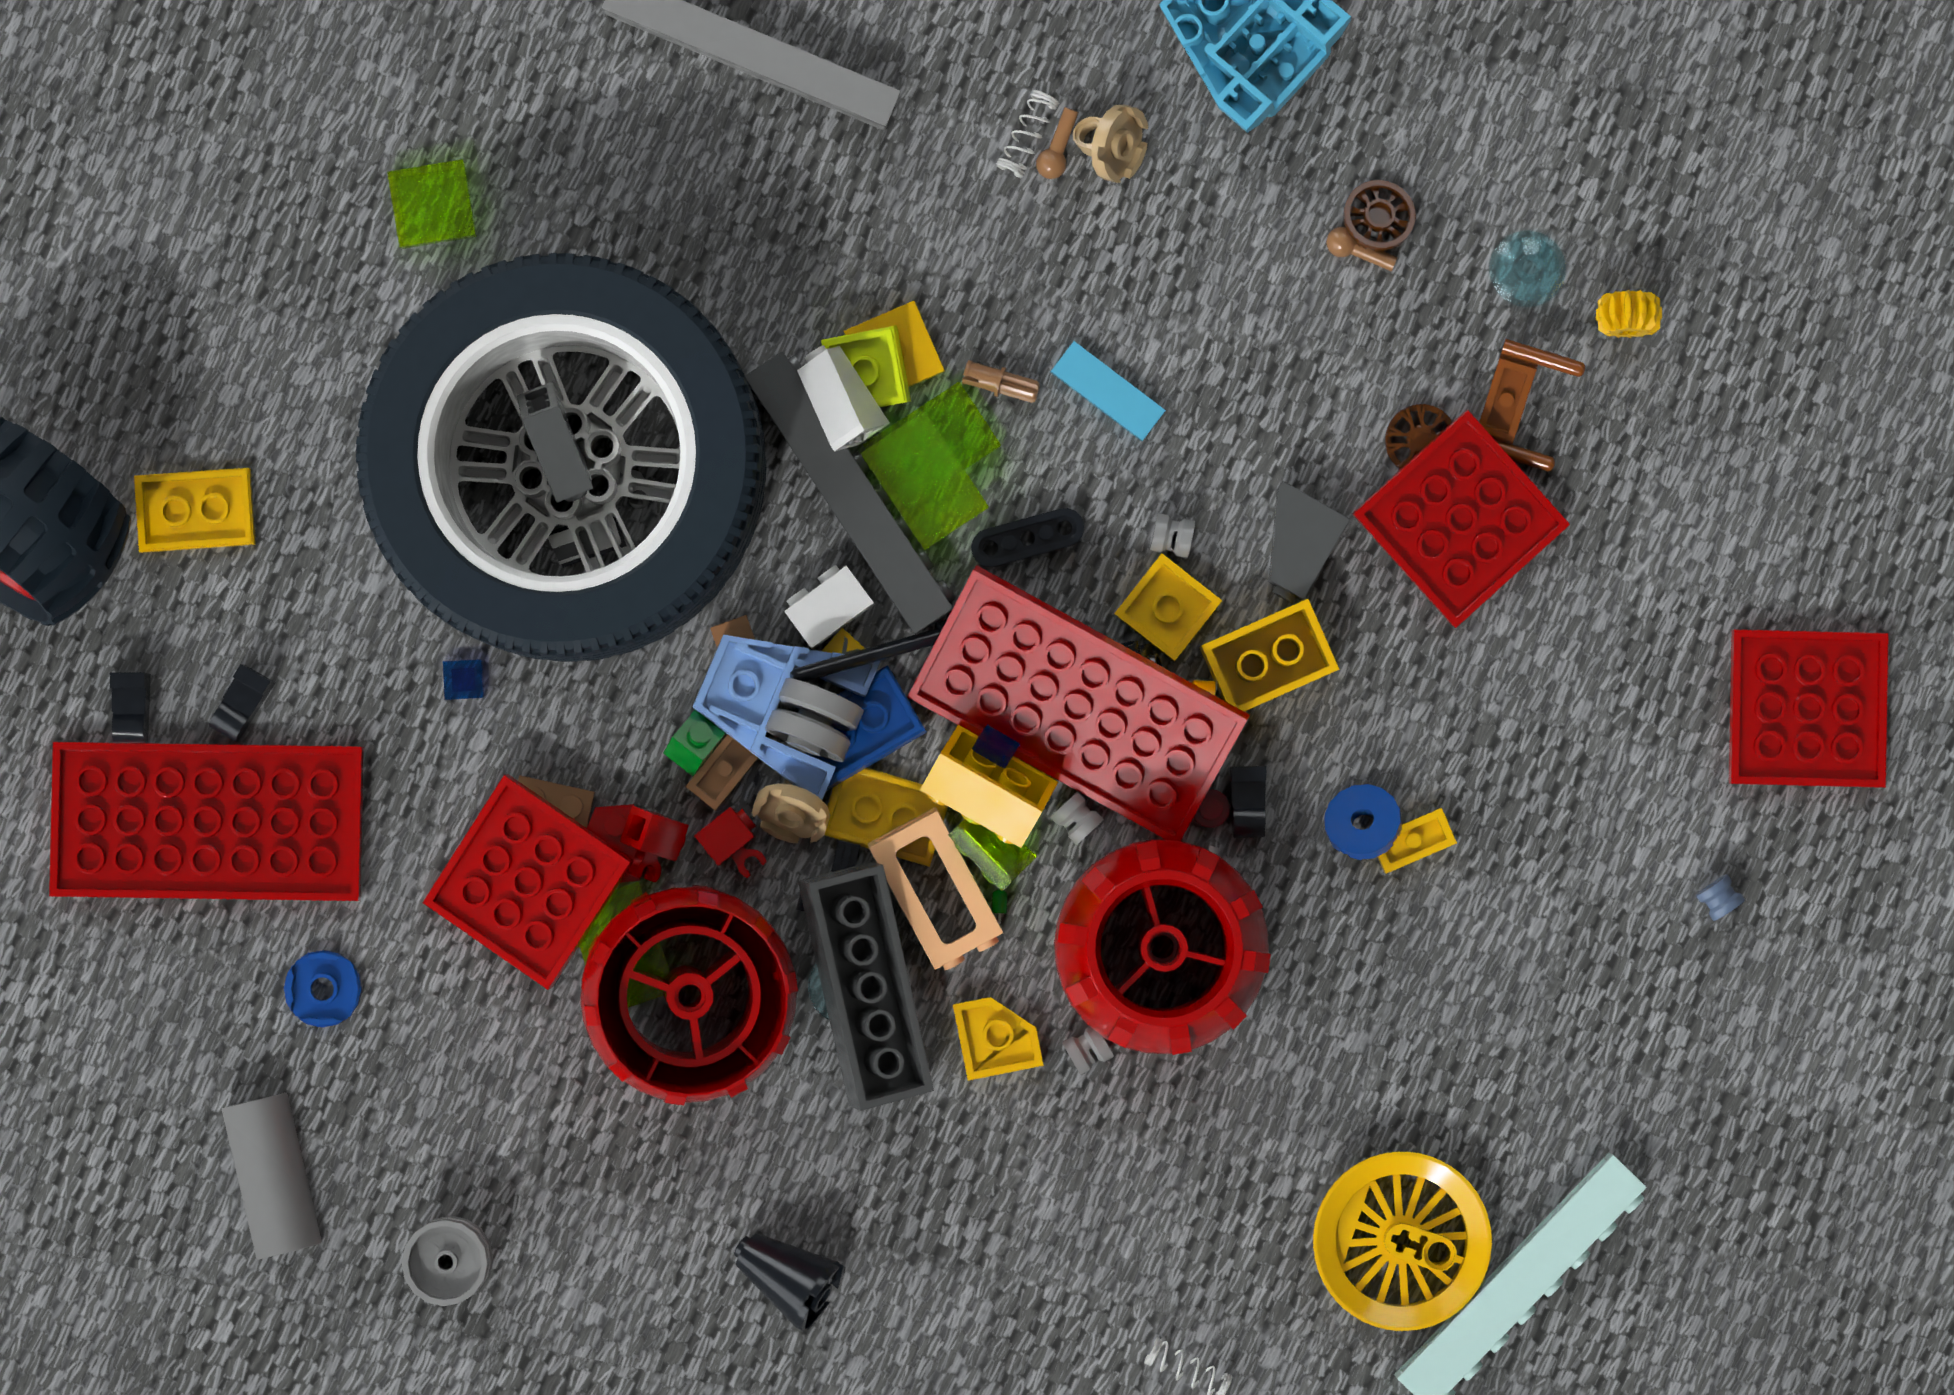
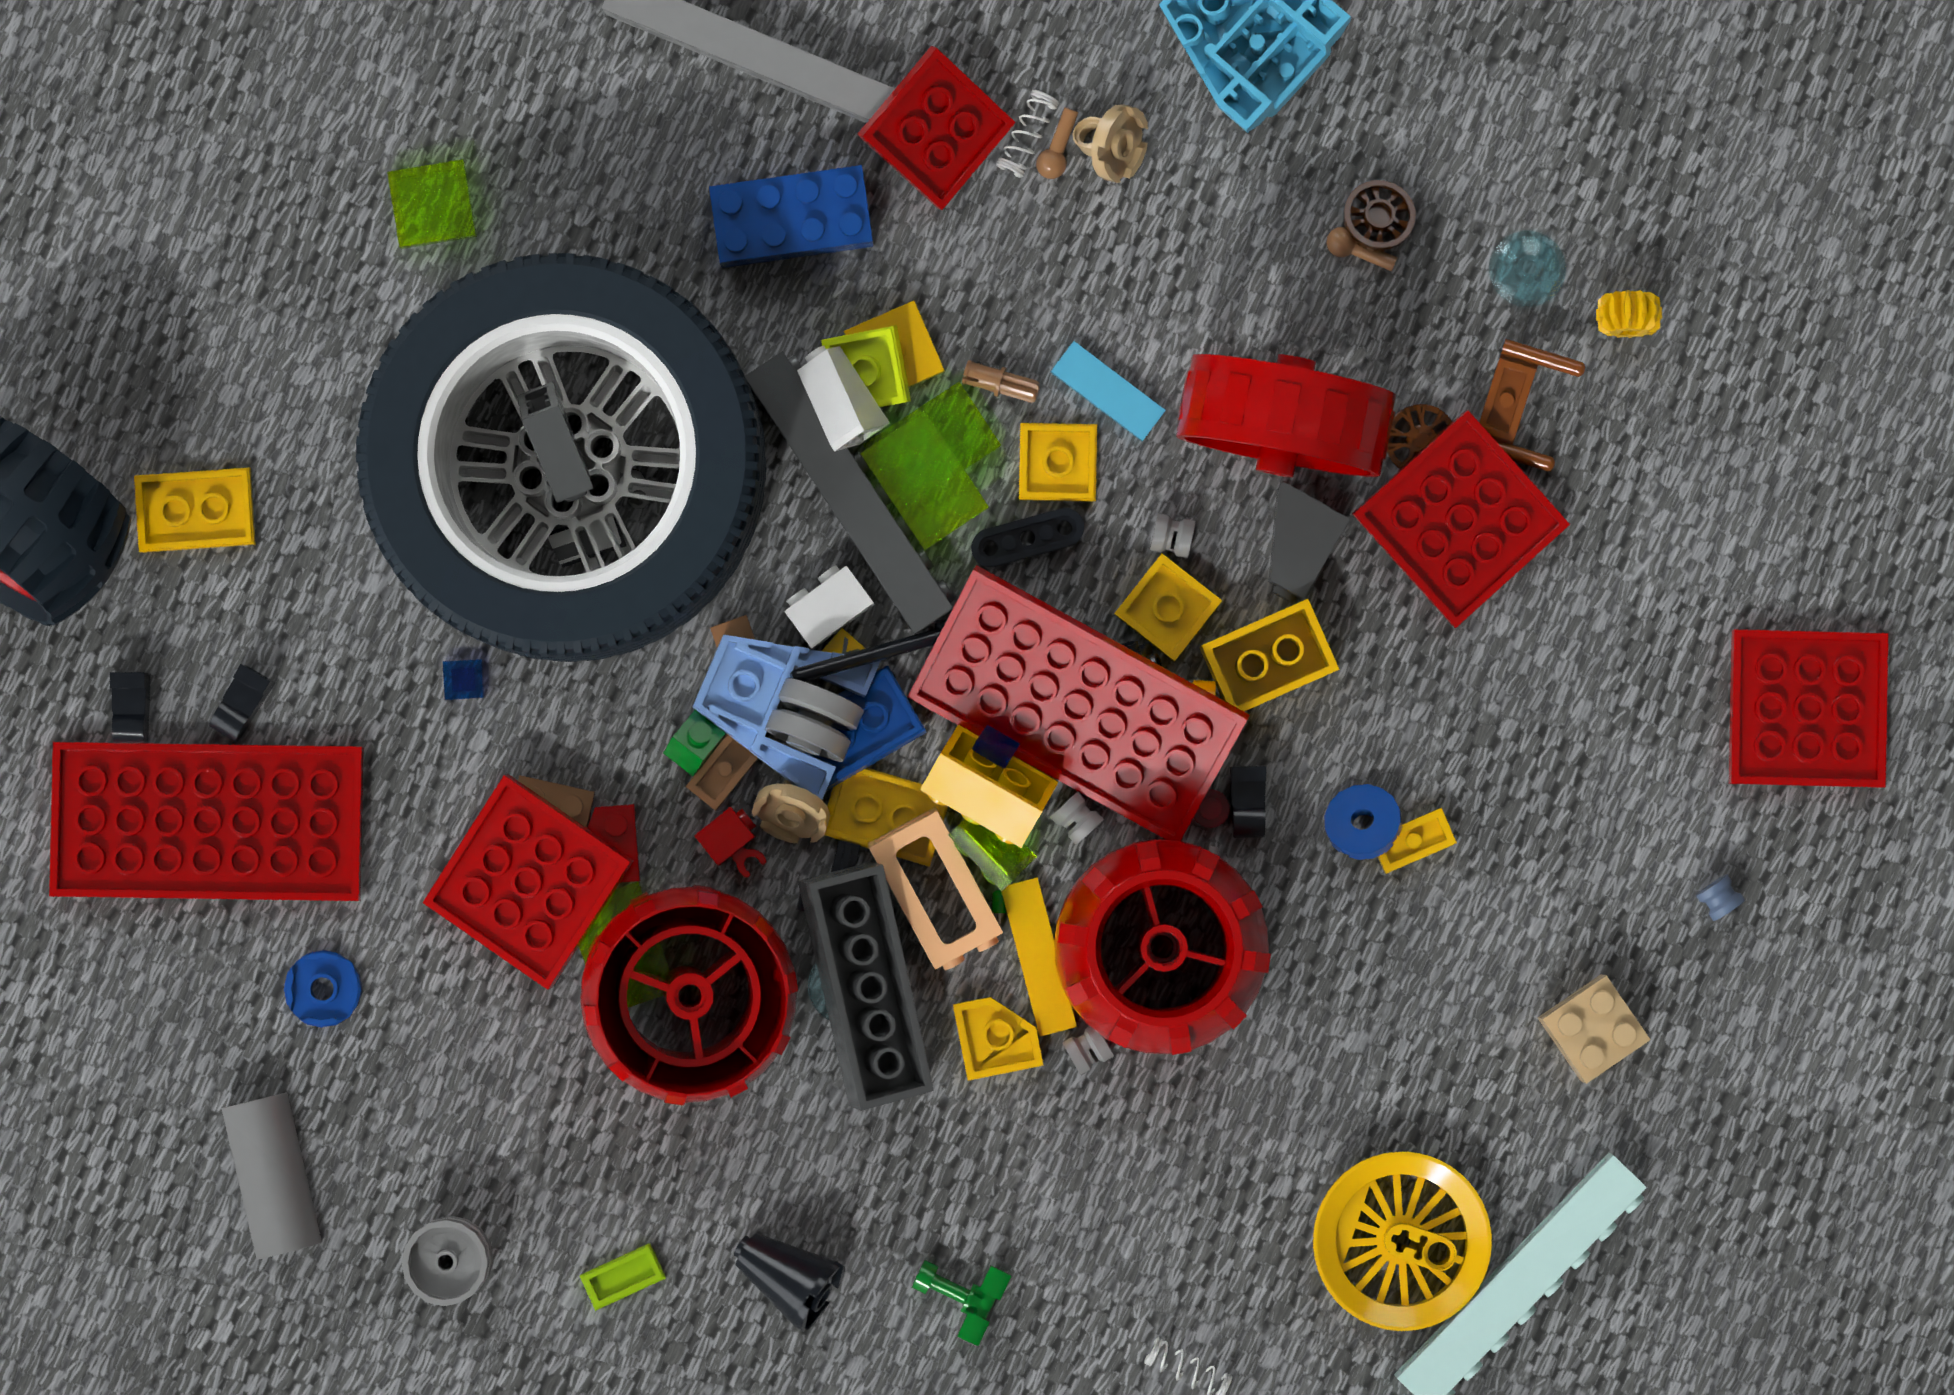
(622, 1276): none -> lime tile
(652, 837): red brick -> none
(791, 216): none -> blue brick
(936, 128): none -> red plate
(976, 1301): none -> green bar
(1037, 956): none -> yellow tile
(1058, 462): none -> yellow tile
(1286, 415): none -> red wheel
(1593, 1028): none -> tan brick

